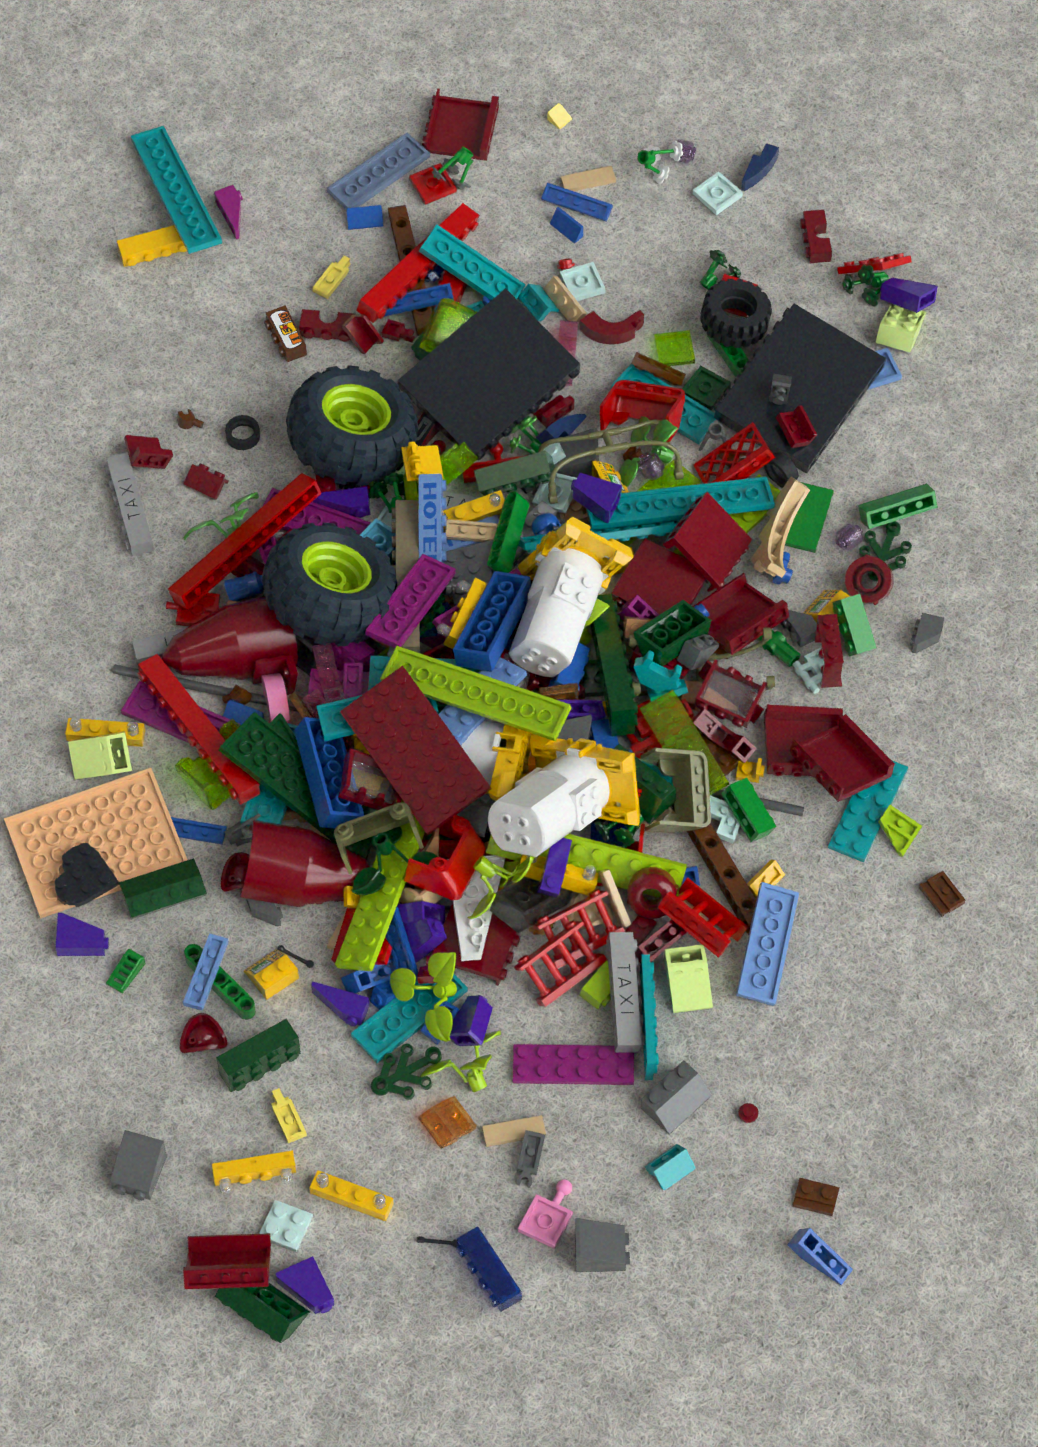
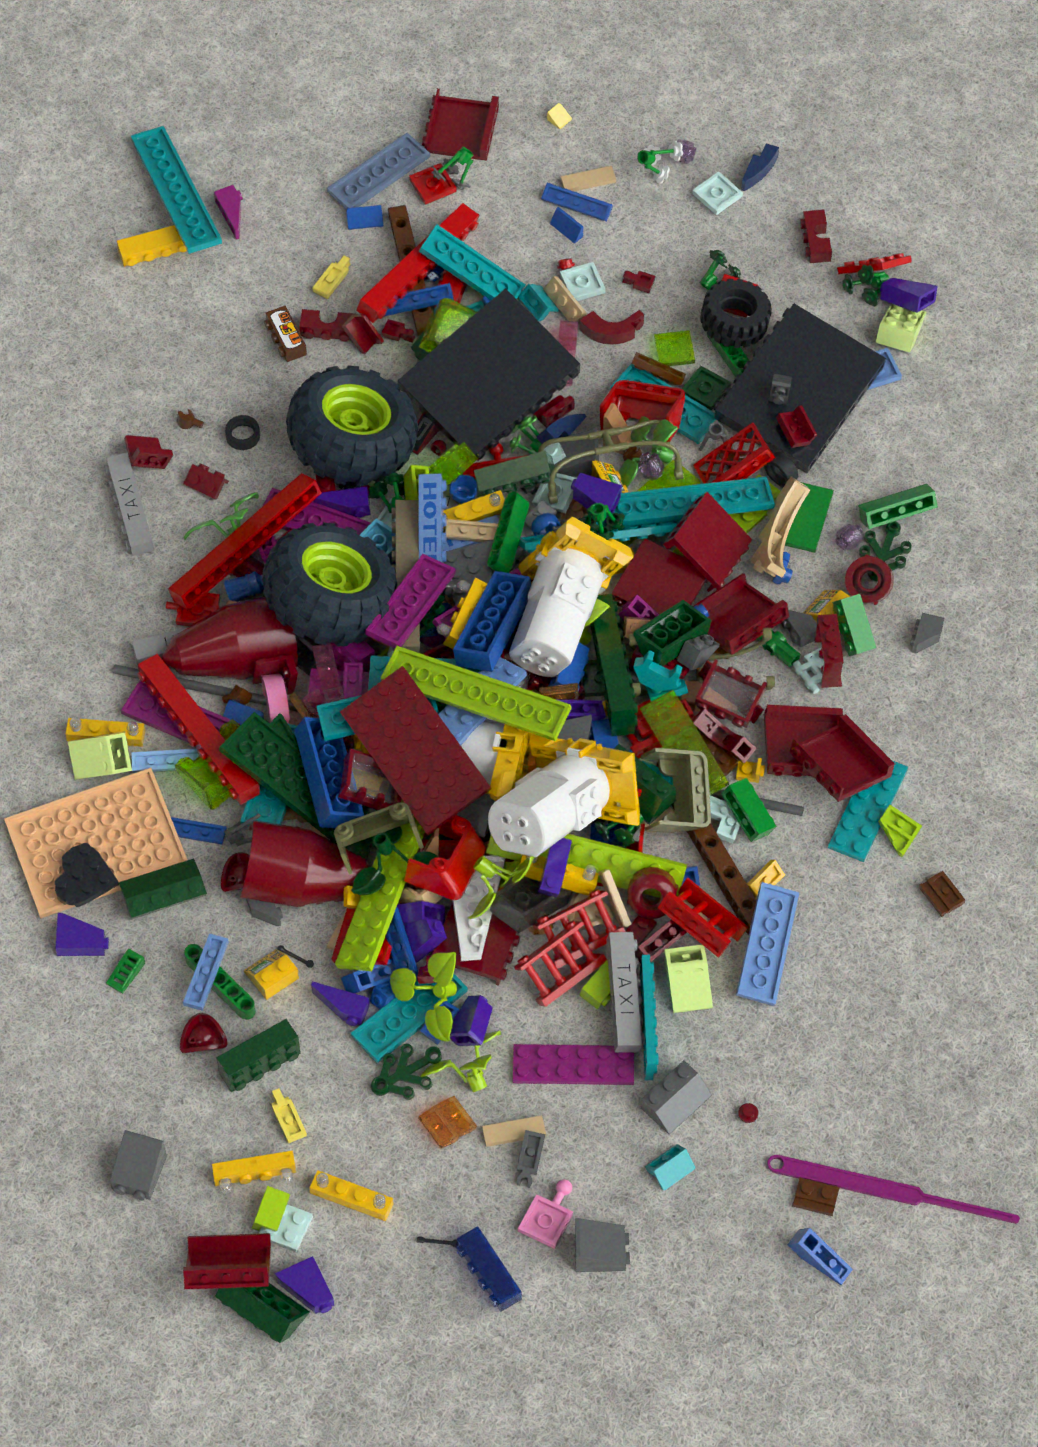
(160, 760): none -> light blue plate
(271, 1209): none -> lime panel
(420, 461): yellow hinge -> none
(463, 489): none -> blue hair
(598, 513): none -> plant
(614, 419): none -> medium nougat slope
(640, 281): none -> dark red plate
(878, 1187): none -> magenta piece

